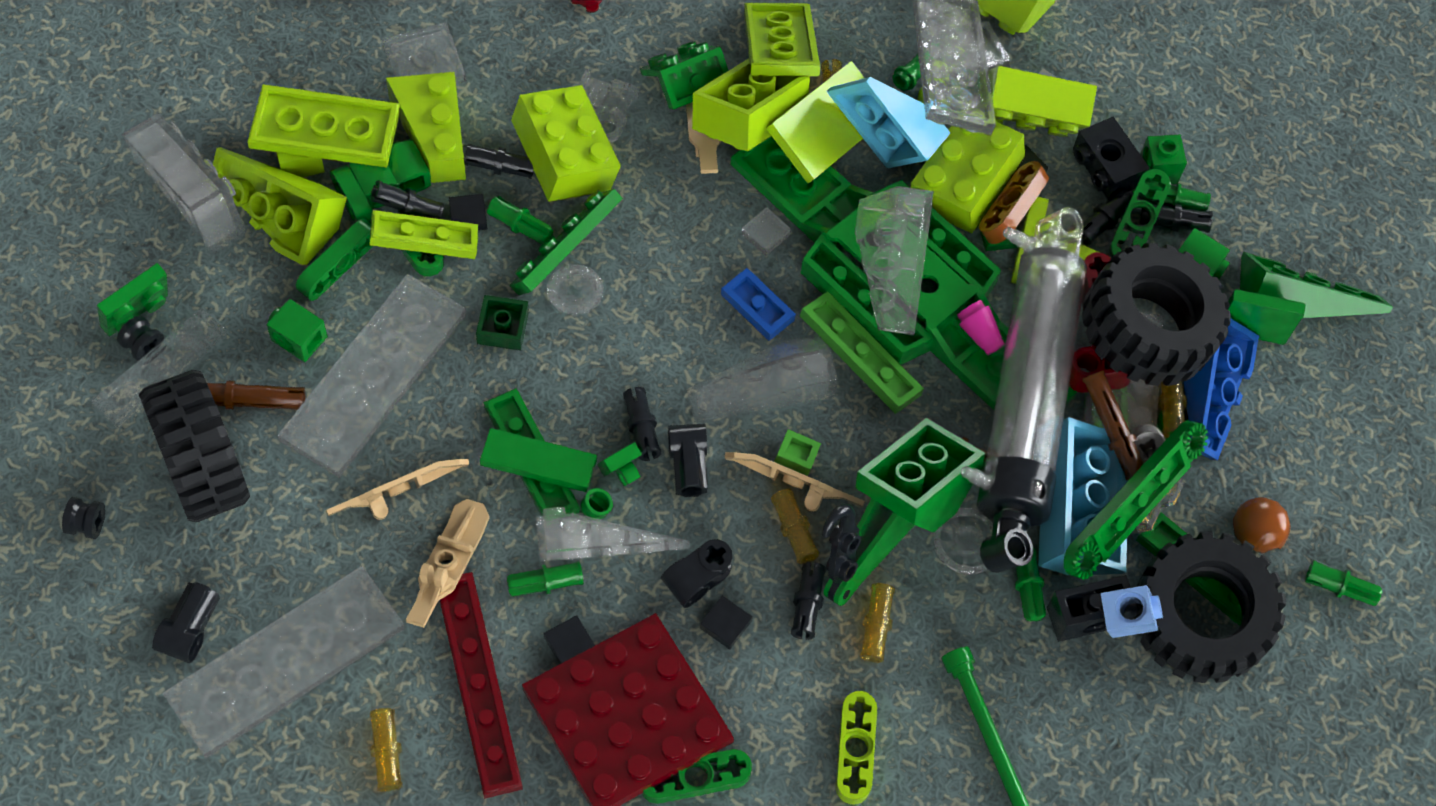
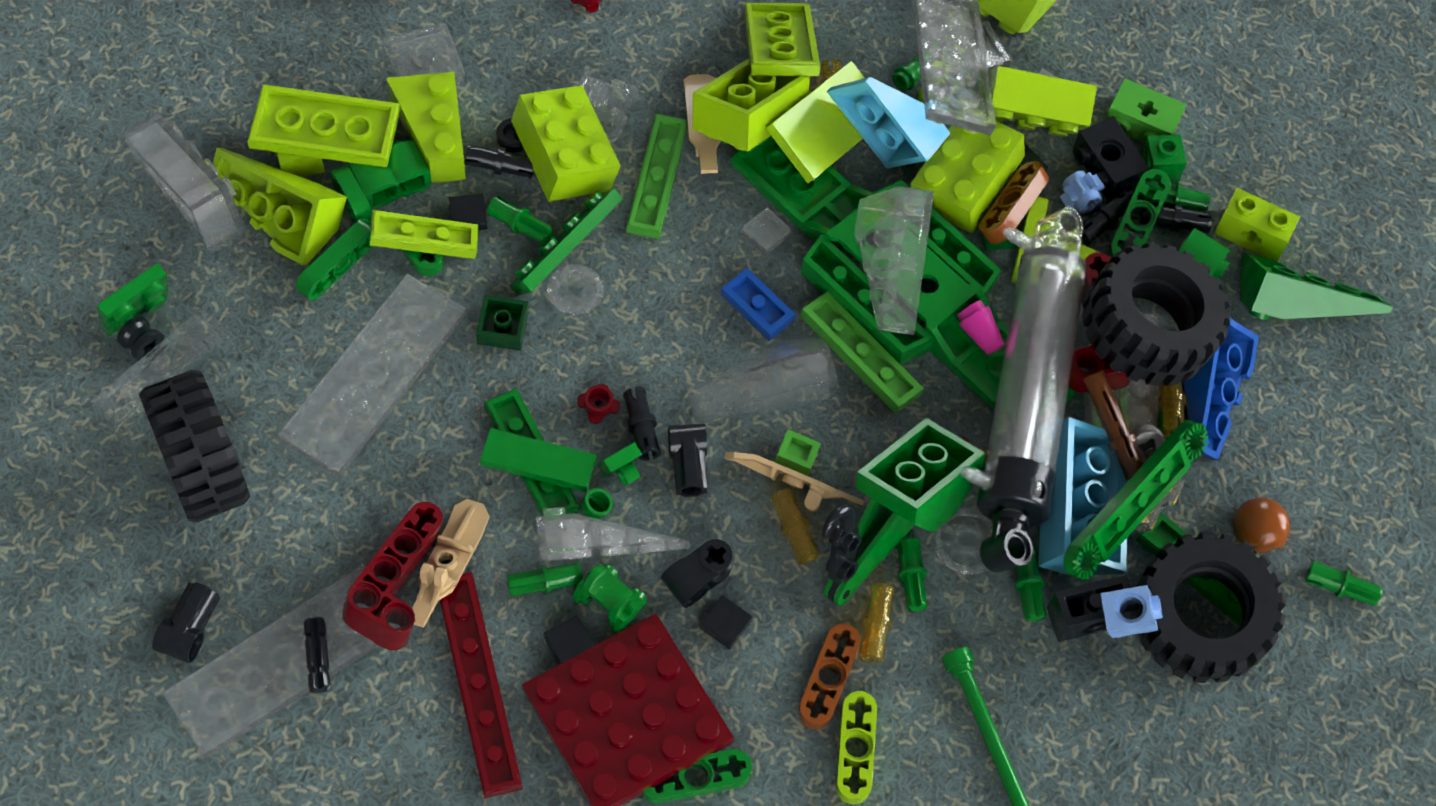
(83, 518): black wheel -> none
(256, 396): reddish brown pin -> none
(296, 330): green brick -> none
(317, 655): none -> black axle
(374, 497): tan piece -> none
(386, 749): clear yellow pin -> none
(397, 568): none -> dark red beam
(405, 201): black pin -> none
(508, 137): none -> black tile
(598, 393): none -> dark red plate
(605, 587): none -> green piece
(657, 176): none -> bright green tile
(686, 71): green bracket -> none
(808, 600): black pin -> none
(810, 696): none -> dark orange beam
(912, 574): none -> green axle
(1082, 191): none -> light blue gear
(1145, 112): none -> bright green brick
(1257, 225): none -> lime brick
(1266, 315): green tile -> none

